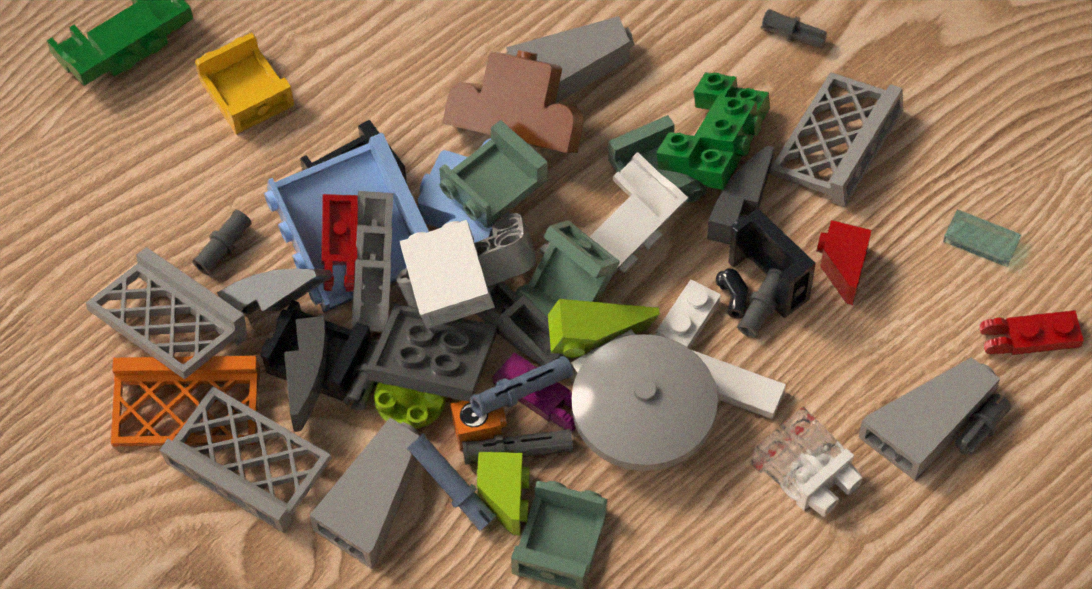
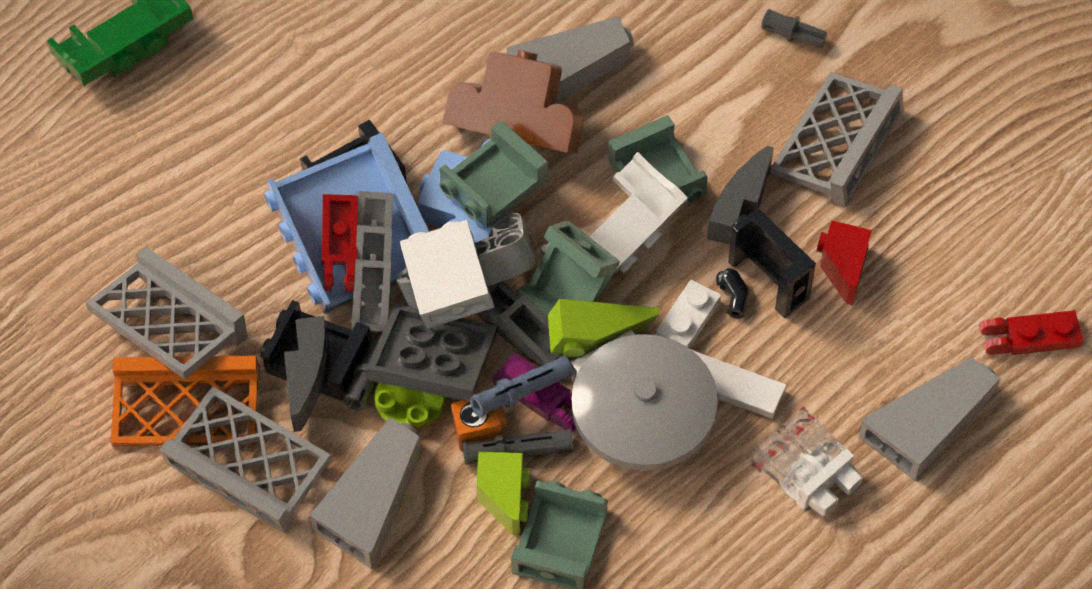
(222, 242): dark grey pin -> none
(243, 83): yellow panel -> none
(272, 289): slope -> none
(451, 482): sand blue pin -> none
(722, 137): green bracket -> none
(761, 305): dark grey pin -> none
(982, 238): clear light blue tile -> none
(982, 424): dark grey axle -> none

